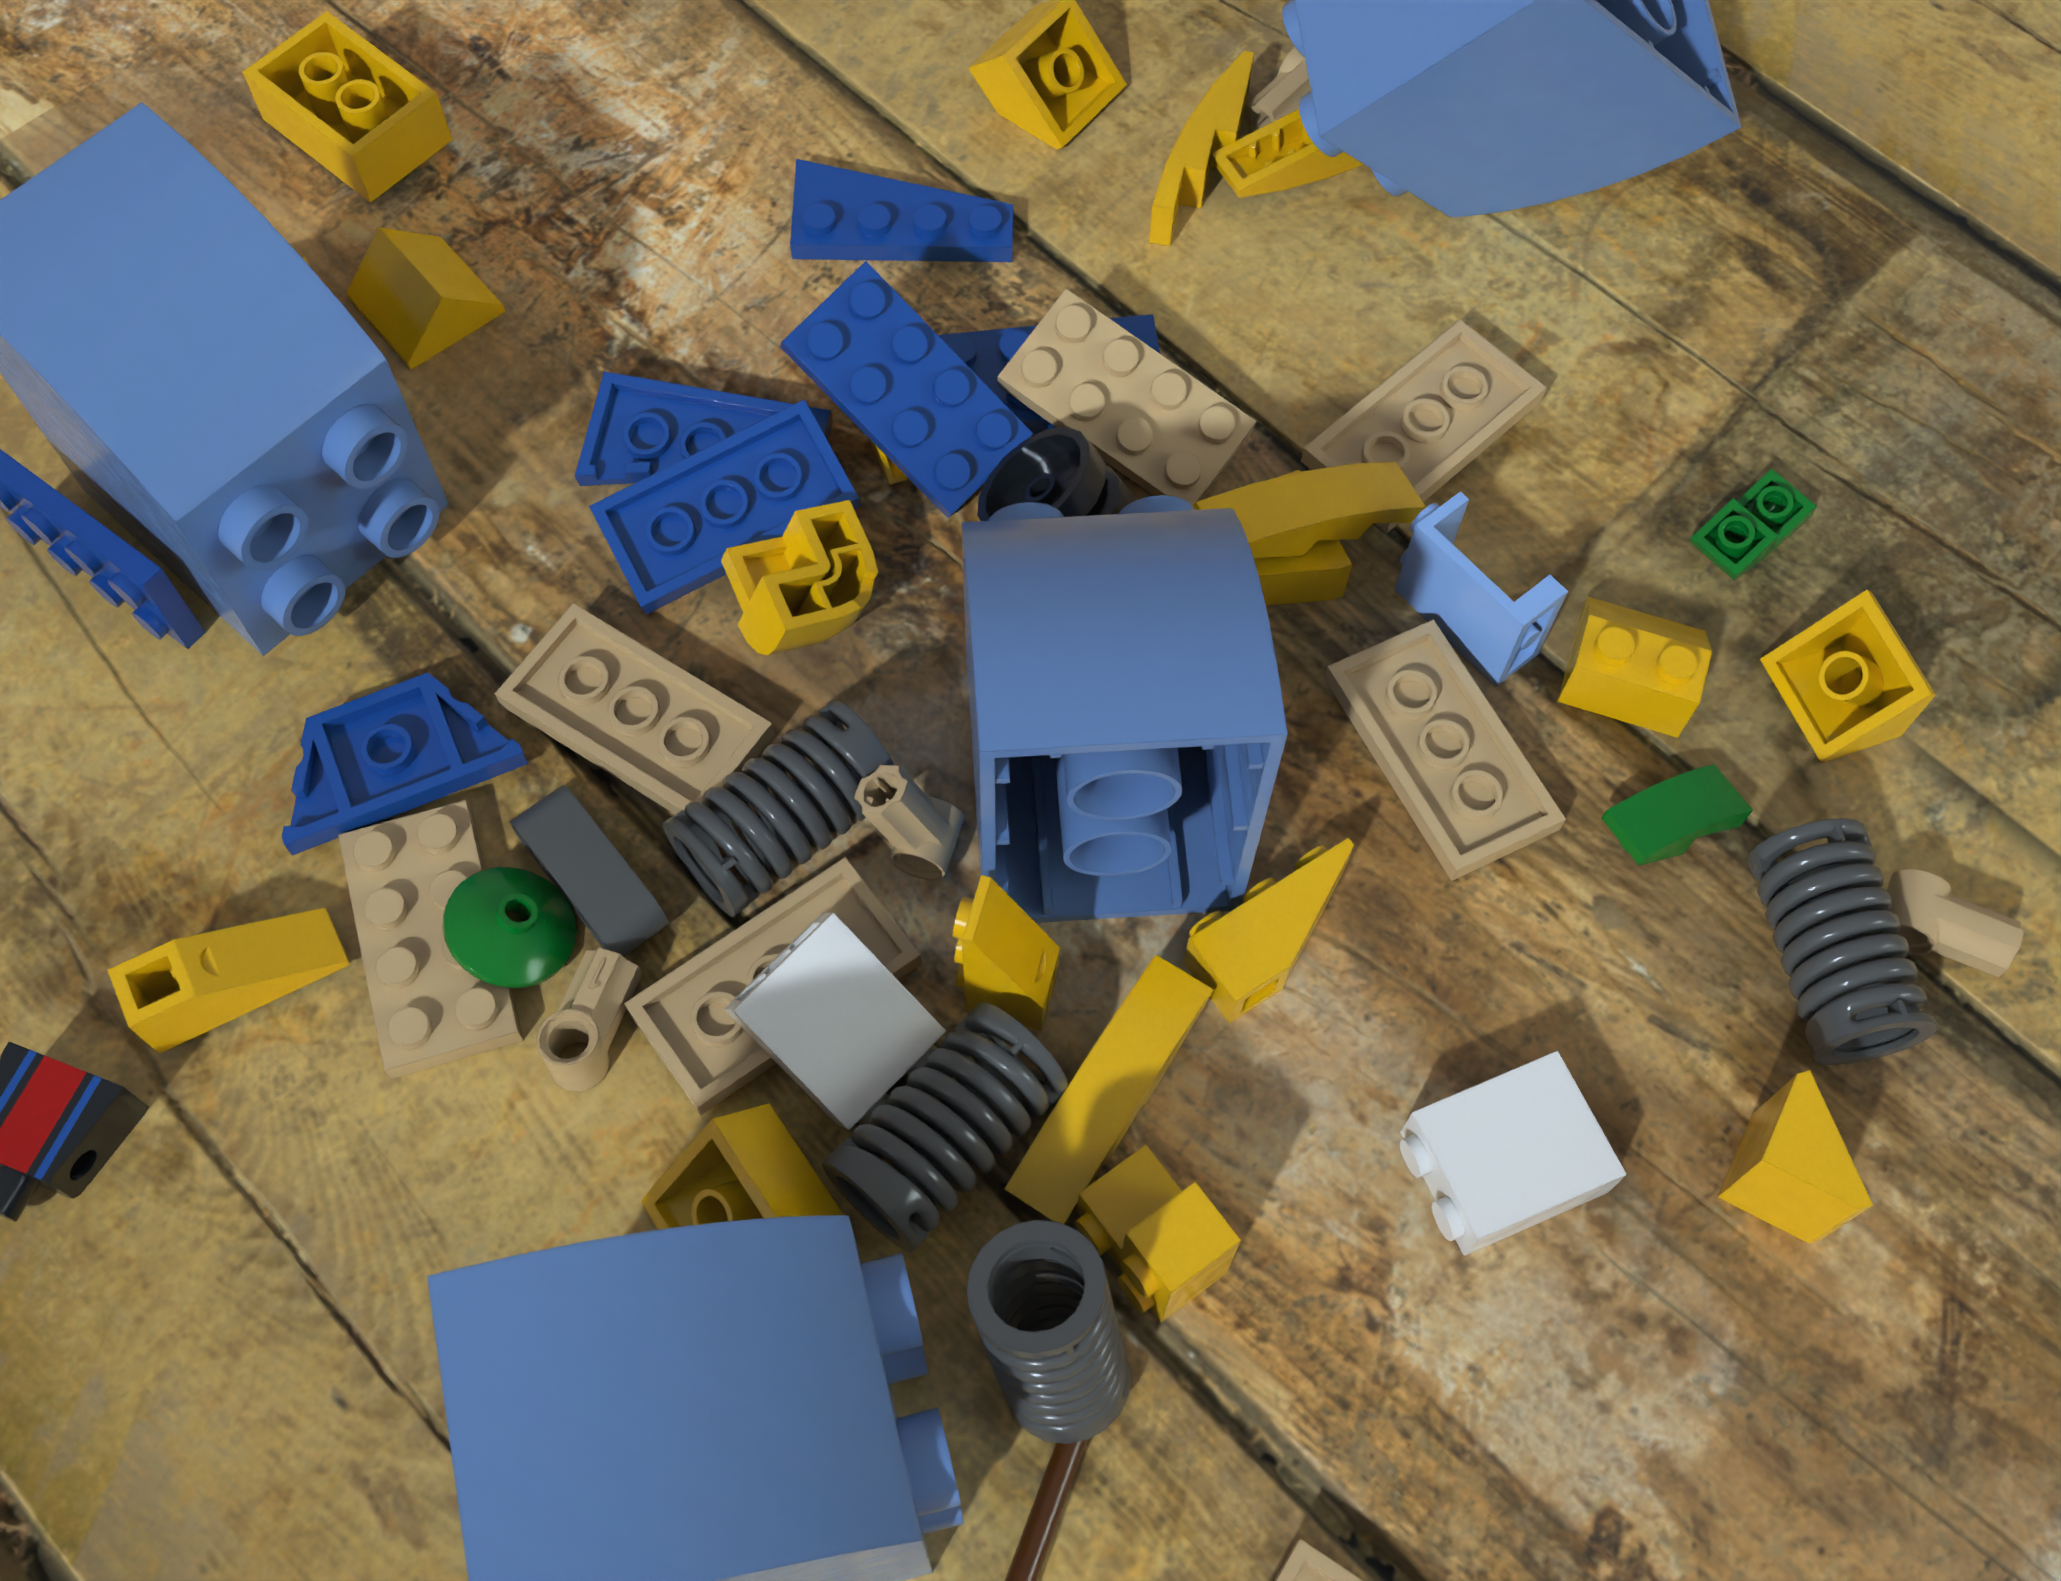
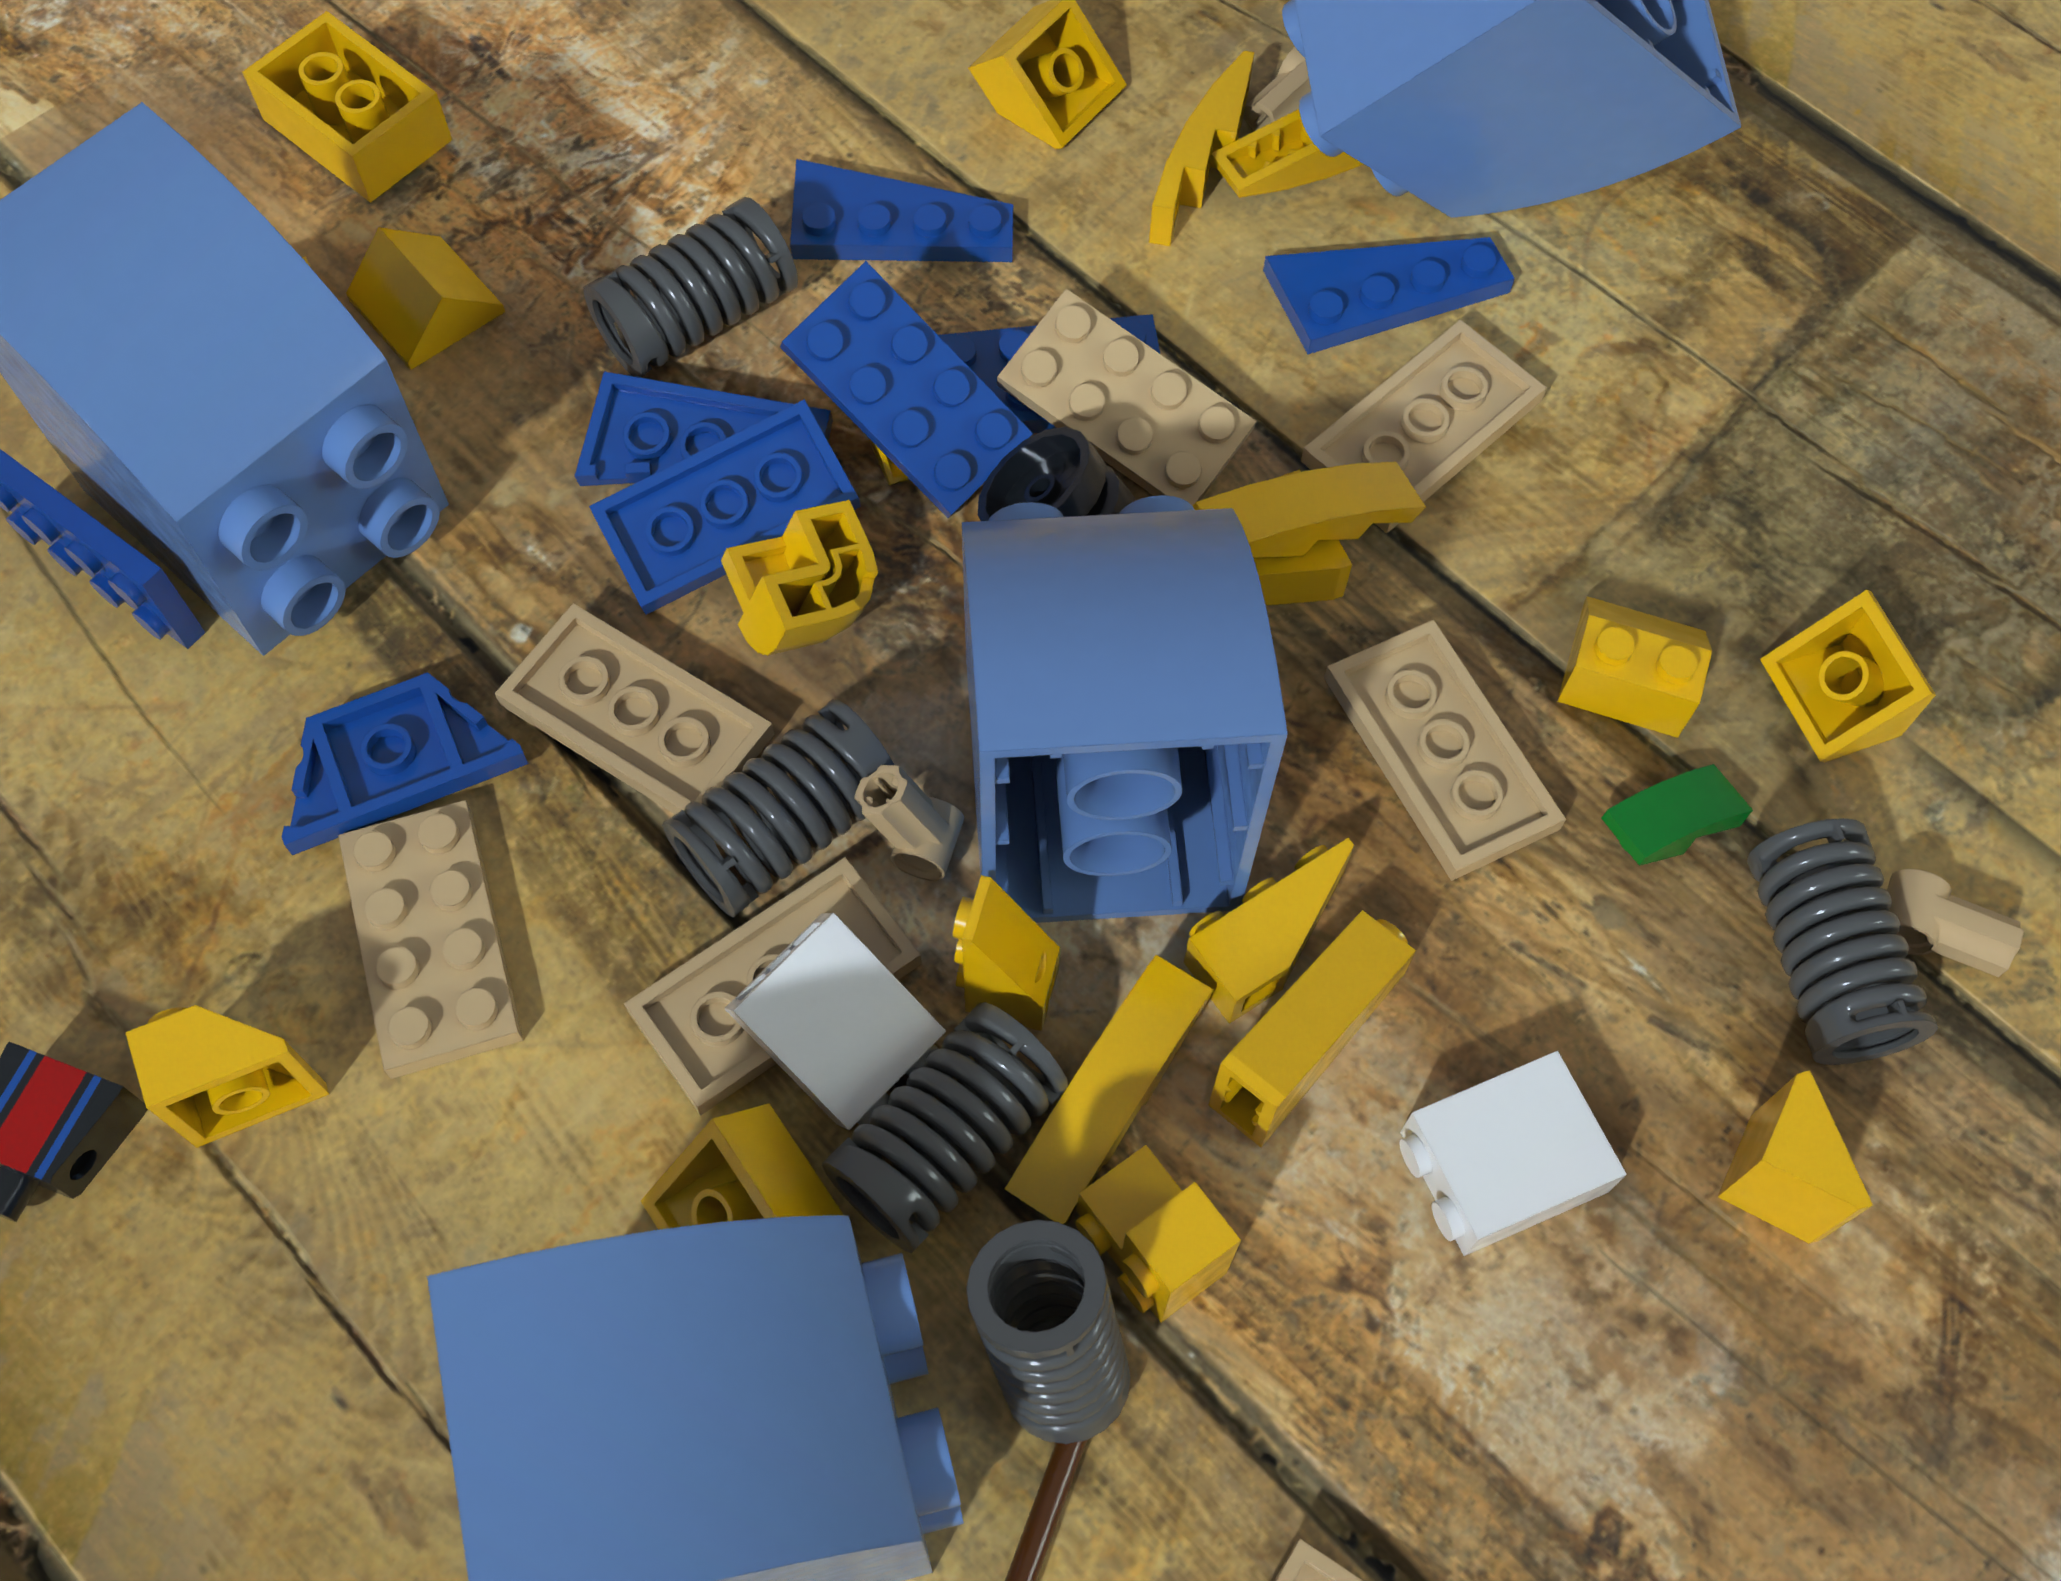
(216, 1073): none -> yellow slope
(223, 975): yellow slope -> none
(506, 950): green dish -> none
(589, 872): dark grey beam -> none
(590, 1016): tan piece -> none
(693, 286): none -> dark grey piece
(1309, 1027): none -> yellow slope
(1375, 289): none -> blue wing
(1466, 604): light blue panel -> none
(1753, 525): green slope -> none

